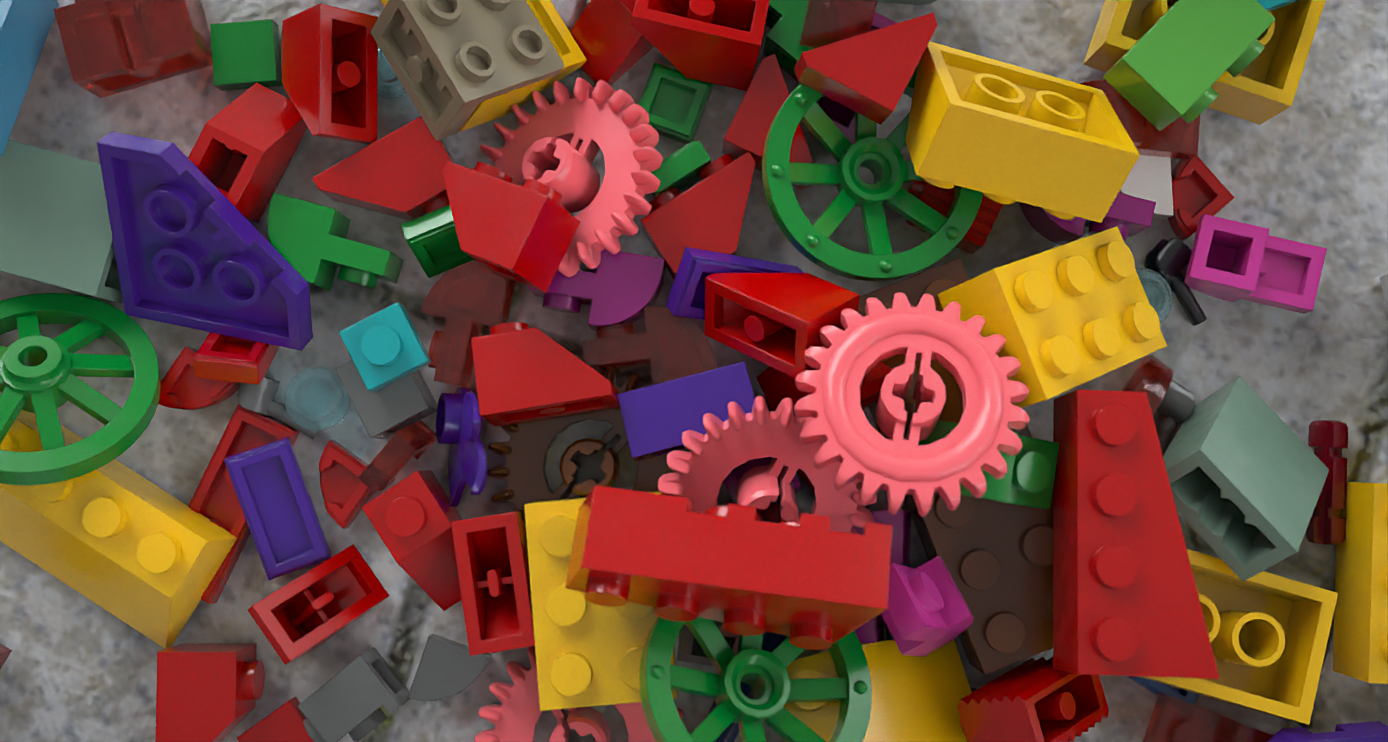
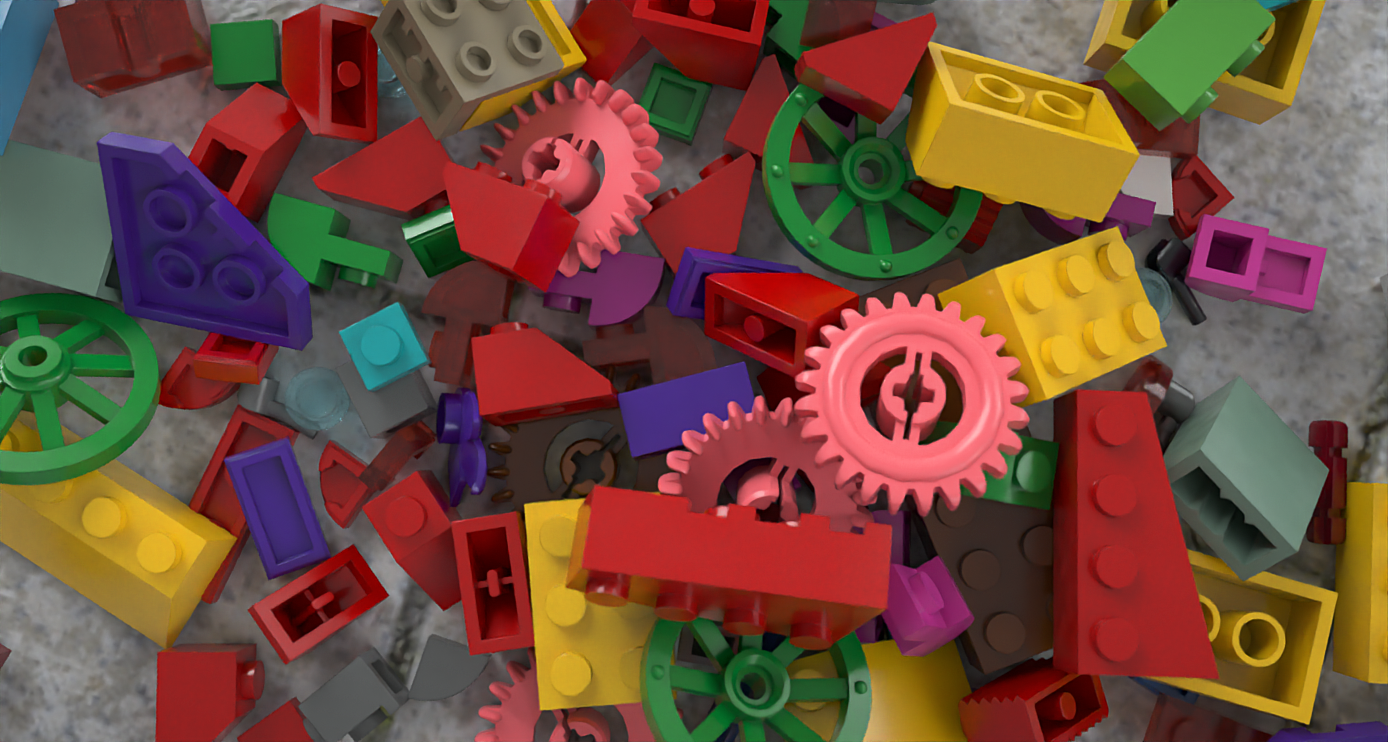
(681, 167): green tile -> none

